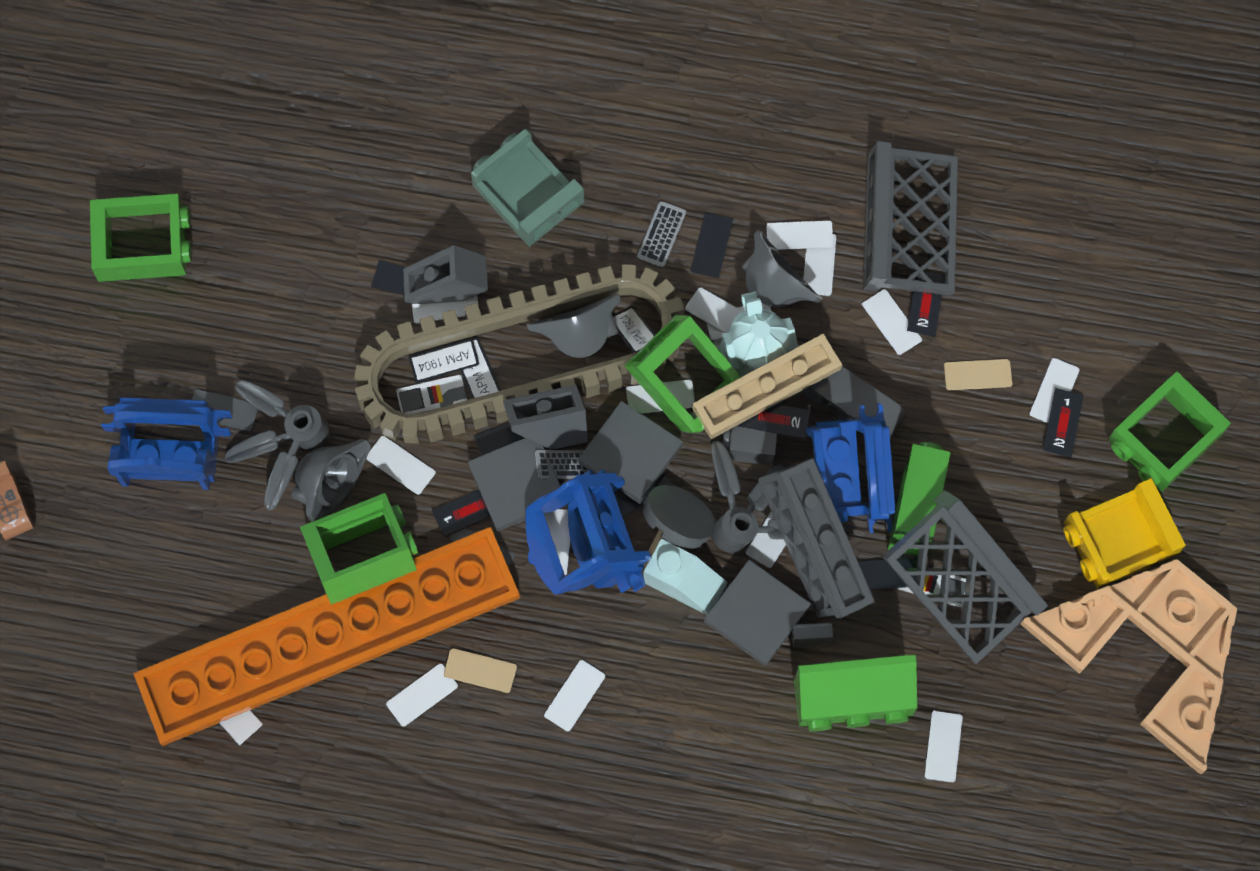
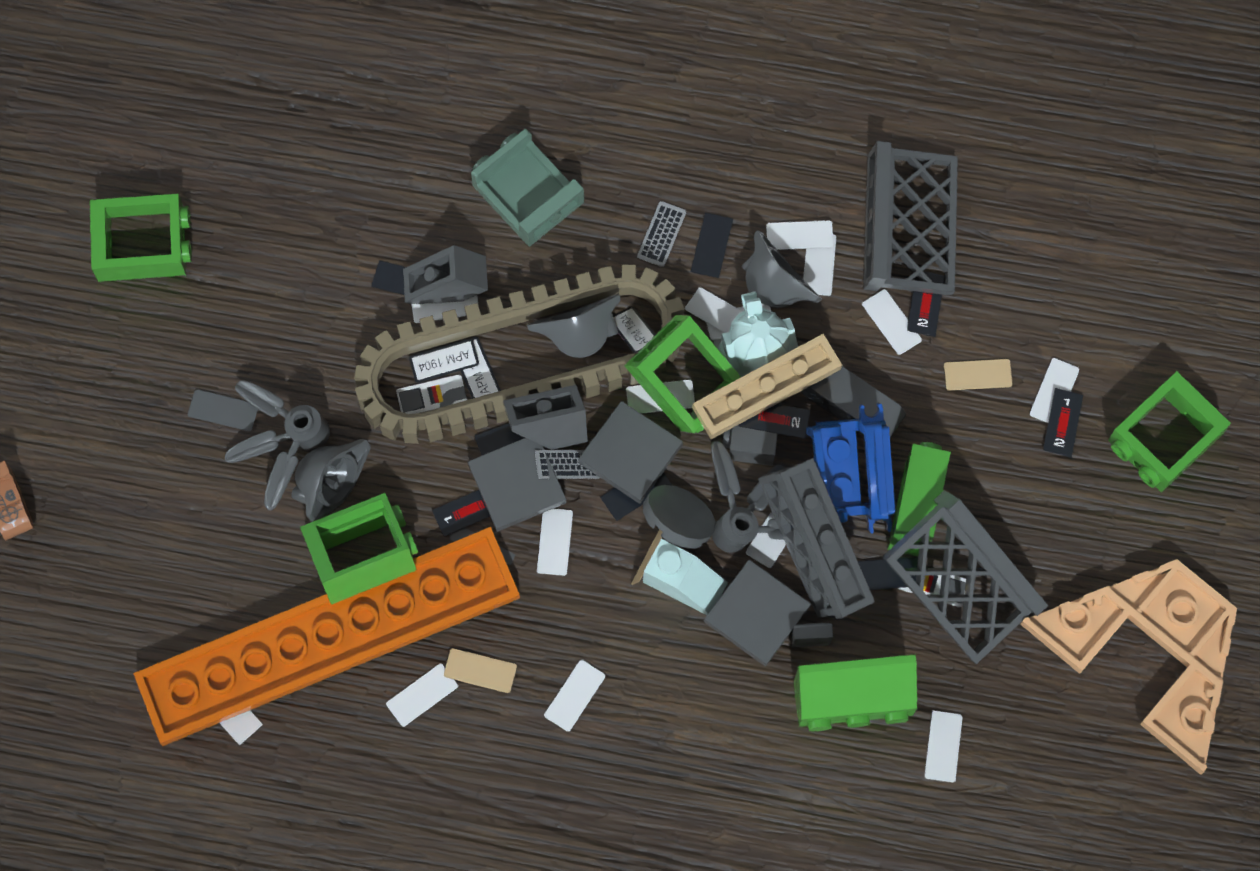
(164, 458): blue animal -> none
(400, 465): white sticker -> none
(595, 535): blue animal -> none
(1123, 535): yellow panel -> none

